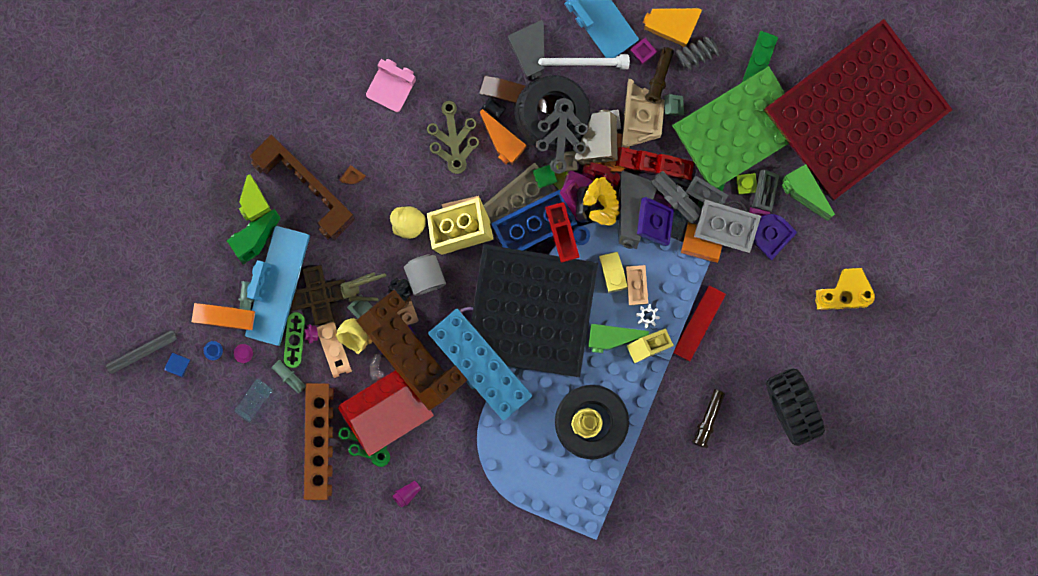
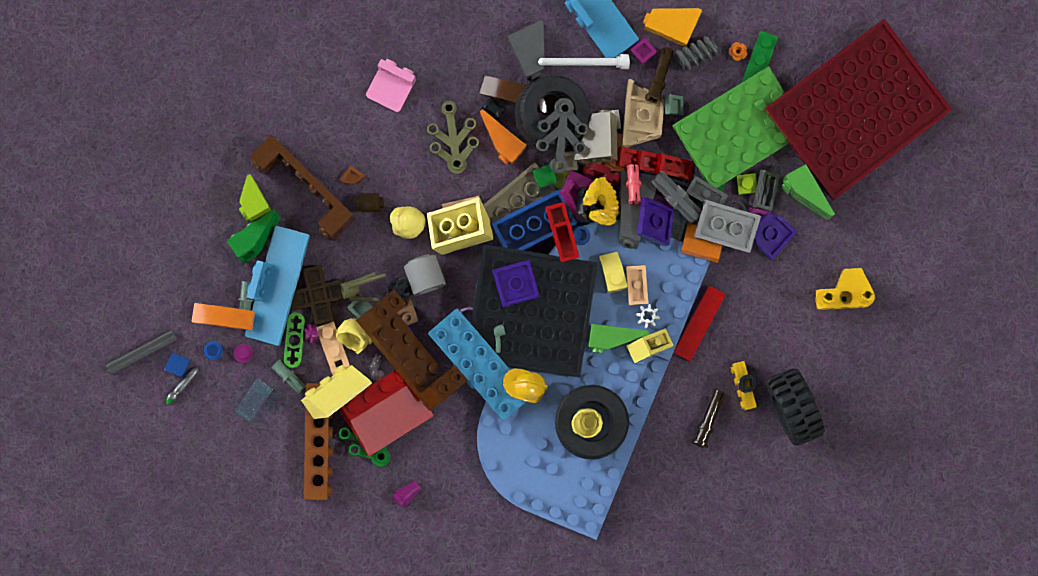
(182, 385): none -> flat silver piece
(335, 391): none -> light yellow slope
(369, 202): none -> dark brown brick
(498, 331): none -> sand green hand
(516, 283): none -> dark purple tile
(524, 385): none -> yellow piece
(633, 184): none -> coral pin
(737, 56): none -> orange plate
(748, 400): none -> yellow piece
(753, 383): none -> black bush

